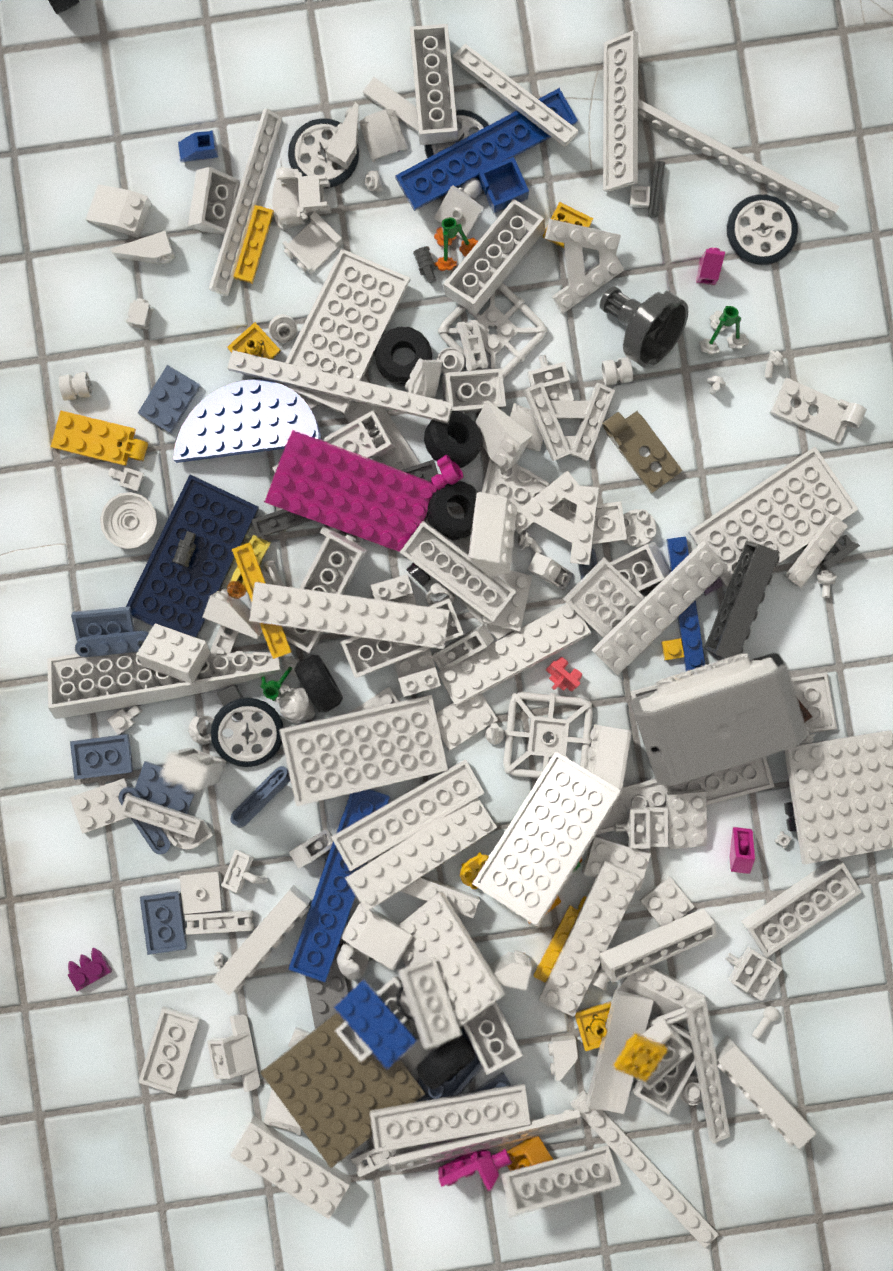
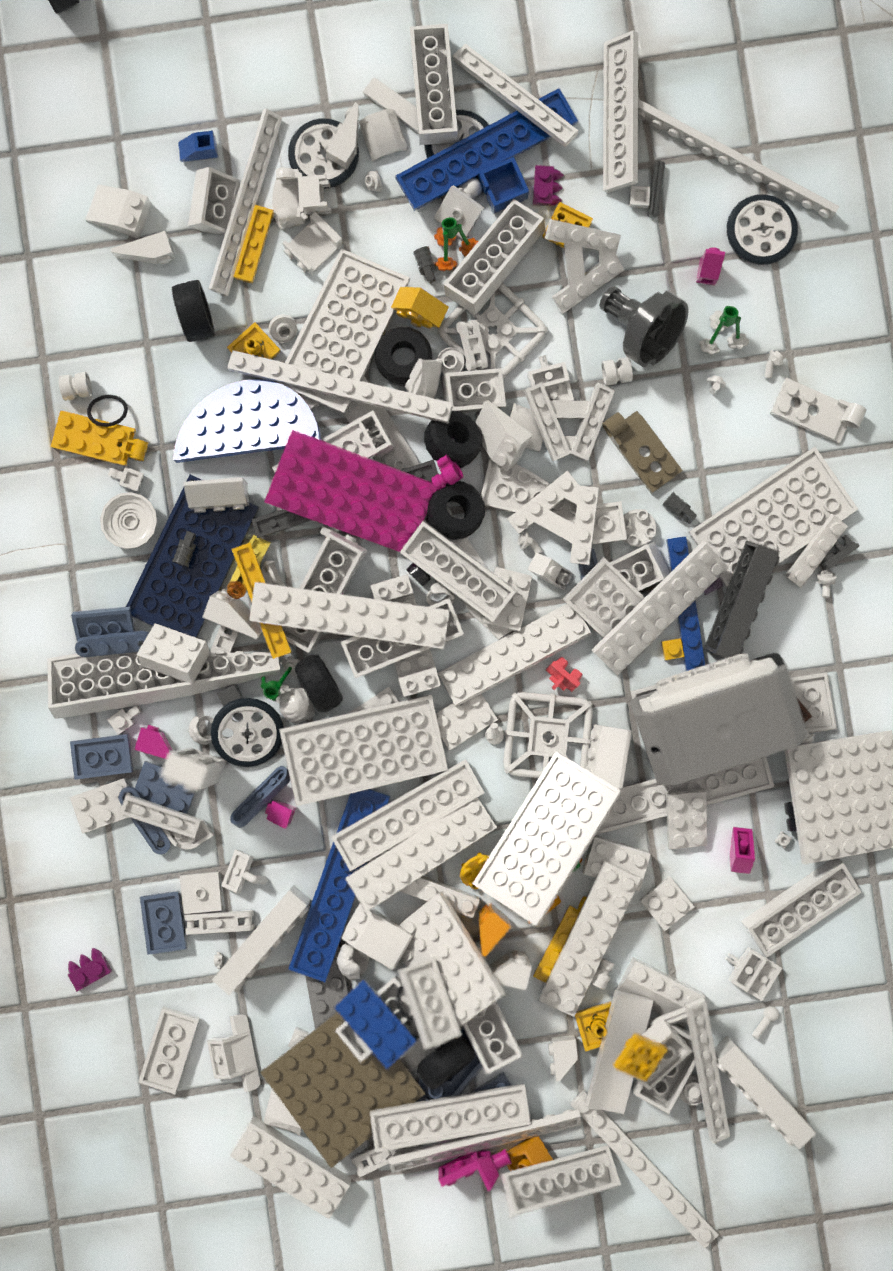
(111, 423): none -> black tyre
(139, 314): white window -> none
(153, 742): none -> dark pink slope
(169, 399): sand blue plate -> none
(193, 310): none -> black tyre
(217, 494): none -> white slope
(280, 813): none -> dark pink slope
(312, 848): white slope -> none
(419, 307): none -> yellow brick
(463, 647): white slope -> none
(492, 927): none -> light orange slope
(493, 534): white slope -> none
(545, 186): none -> magenta plate
(646, 827): white plate -> none
(658, 945): white brick -> none
(679, 508): none -> dark grey hinge

